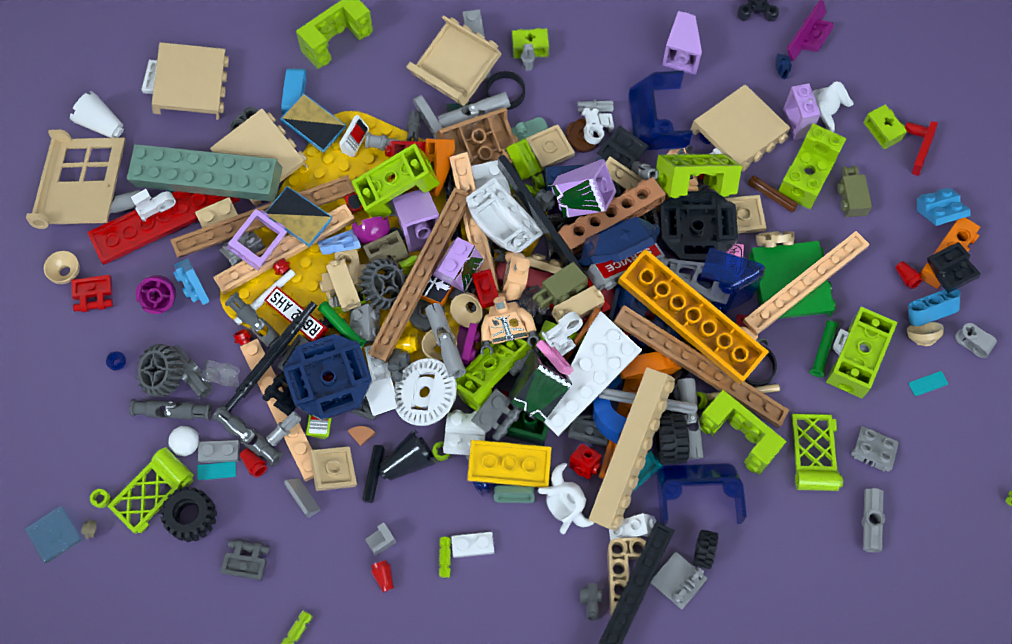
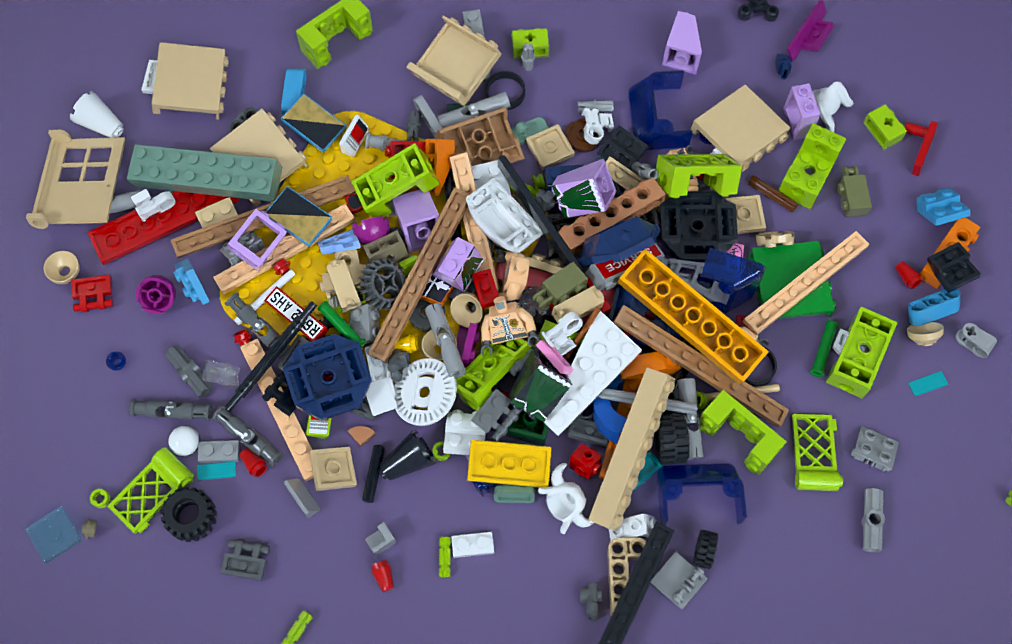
(159, 370): dark grey gear -> none
(283, 428): light grey axle -> none
(523, 159): lime slope -> none

